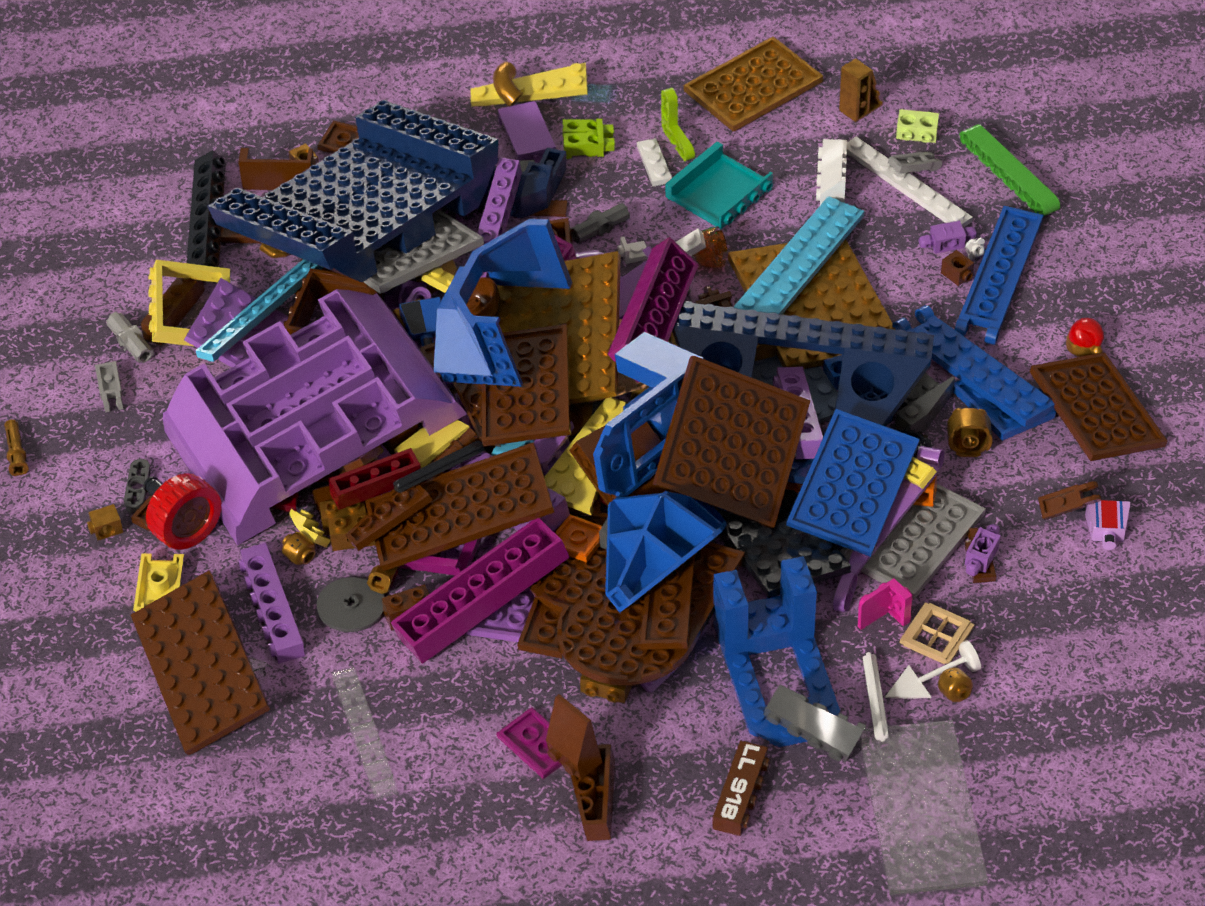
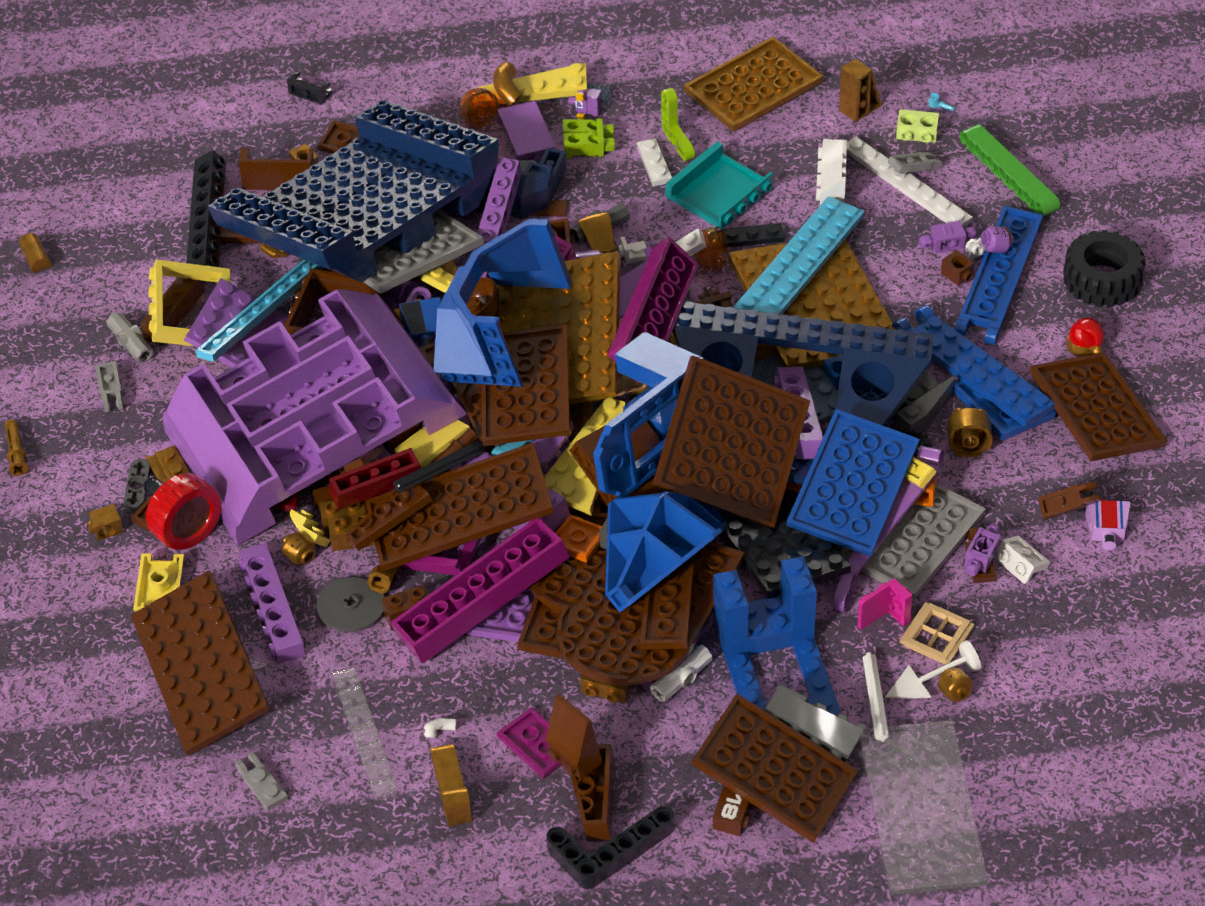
(34, 252): none -> pearl gold brick
(166, 464): none -> pearl gold plate
(262, 783): none -> light grey hinge
(308, 90): none -> black hinge
(439, 724): none -> white arm
(451, 785): none -> pearl gold beam
(477, 104): none -> clear orange cylinder
(587, 102): none -> medium lavender piece
(598, 232): none -> pearl gold piece
(612, 850): none -> black beam
(680, 677): none -> white piece
(754, 235): none -> black plate
(774, 767): none -> reddish brown plate
(935, 102): none -> medium azure hand
(996, 239): none -> medium lavender head
(1020, 558): none -> white bracket
(1101, 286): none -> black tyre

